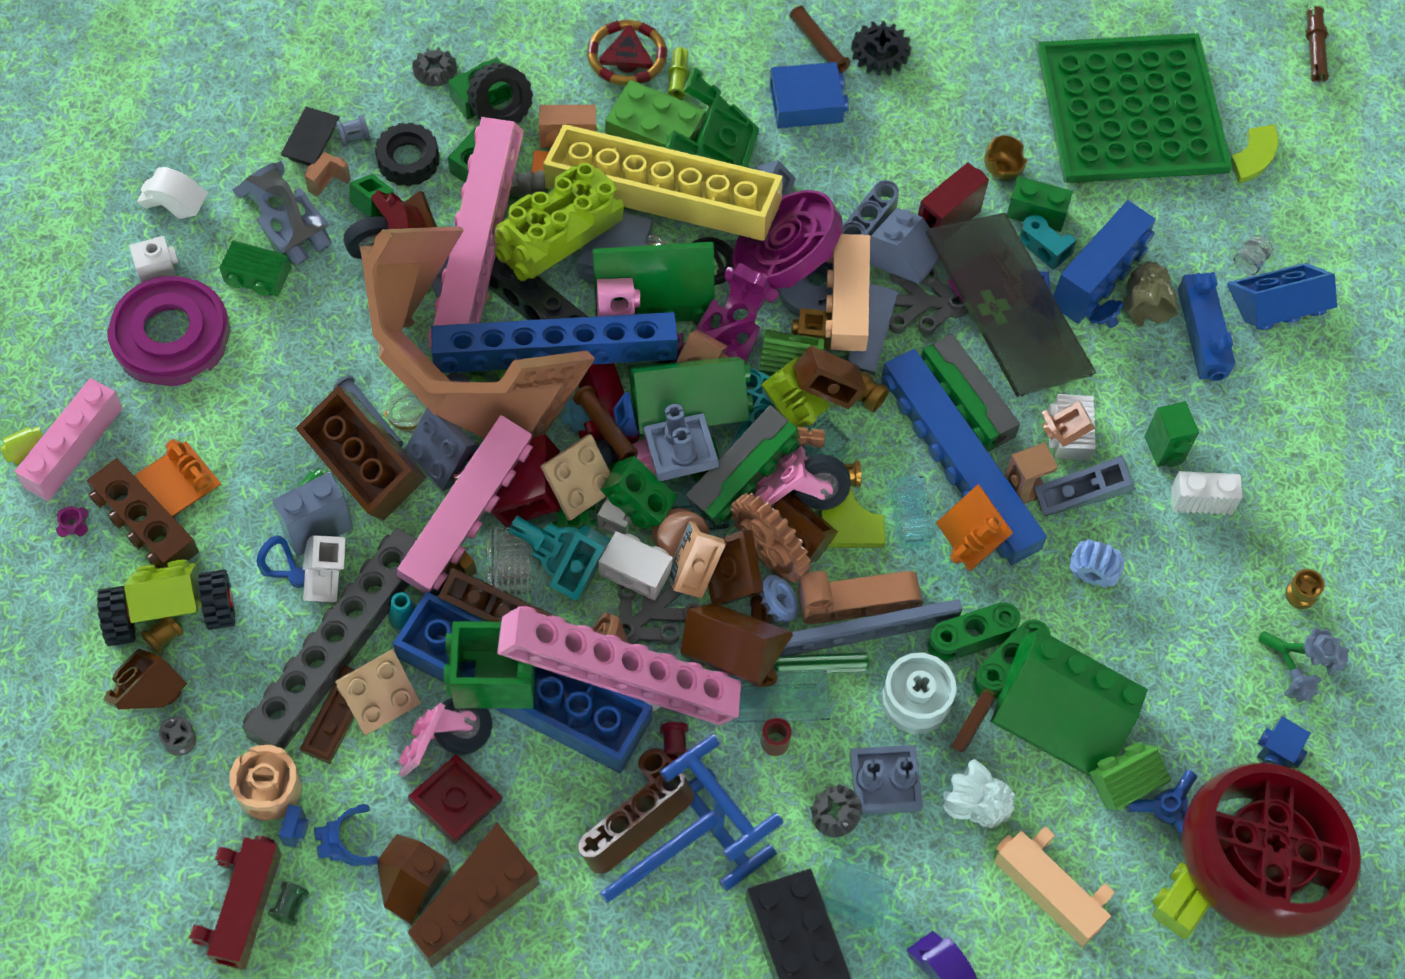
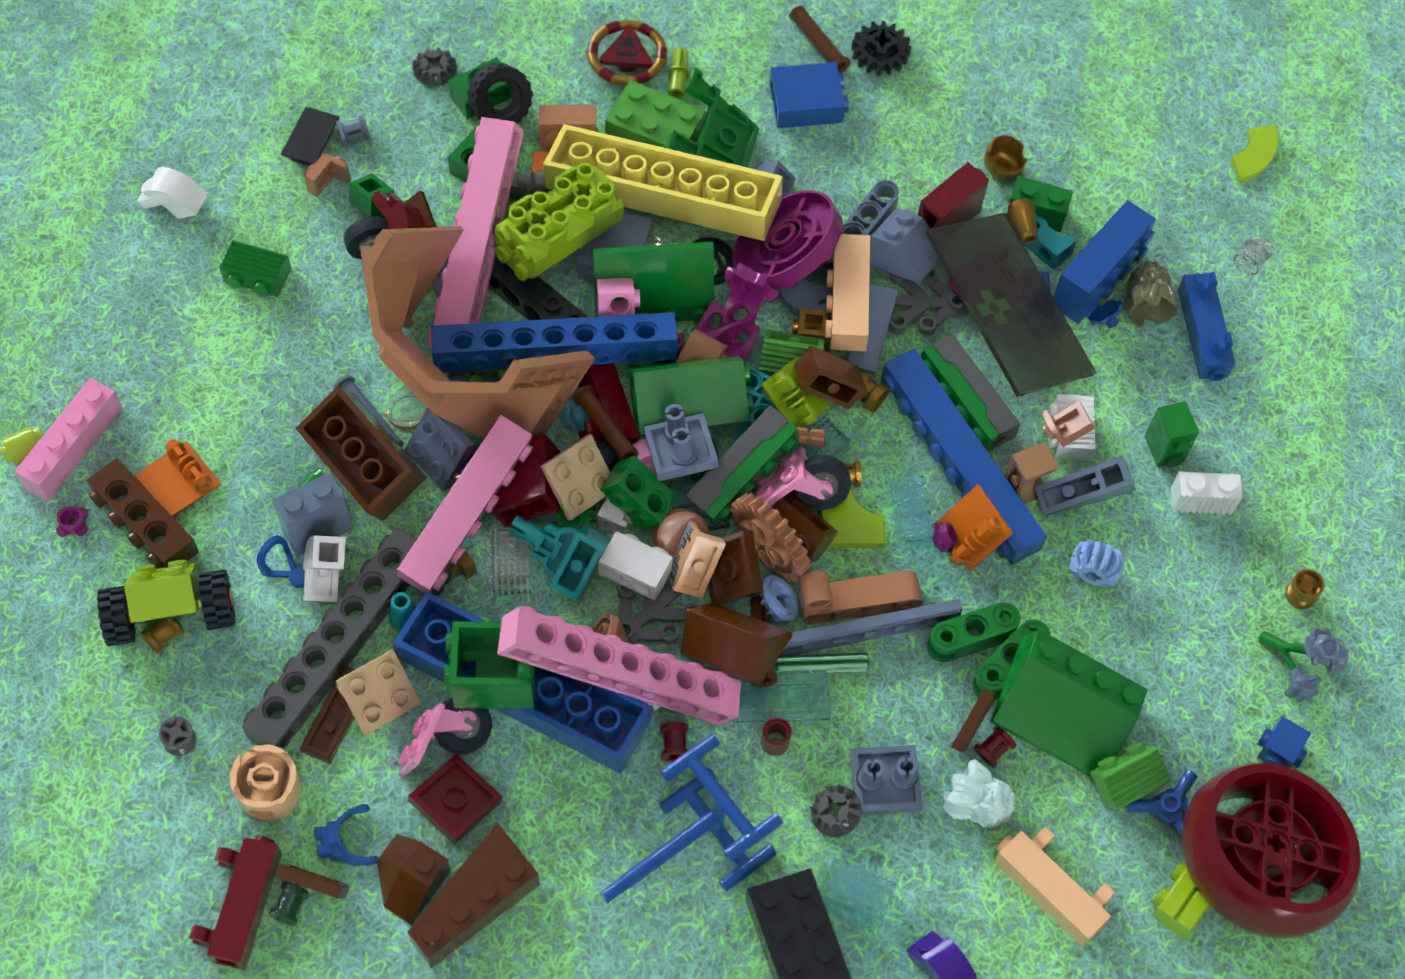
(144, 683): reddish brown slope -> none
(153, 258): white brick -> none
(174, 361): magenta piece -> none
(293, 826): blue plate -> none
(295, 227): sand blue hips -> none
(312, 881): none -> reddish brown tile
(407, 135): black tyre -> none
(481, 597): reddish brown brick -> none
(608, 842): reddish brown beam -> none
(625, 415): blue slope -> none
(918, 693): light aqua wheel -> none
(944, 536): none -> magenta plate
(995, 746): none -> dark red bush
(1023, 219): none -> pearl gold cone
(1133, 108): green plate -> none
(1284, 295): blue slope -> none
(1316, 35): reddish brown pin -> none

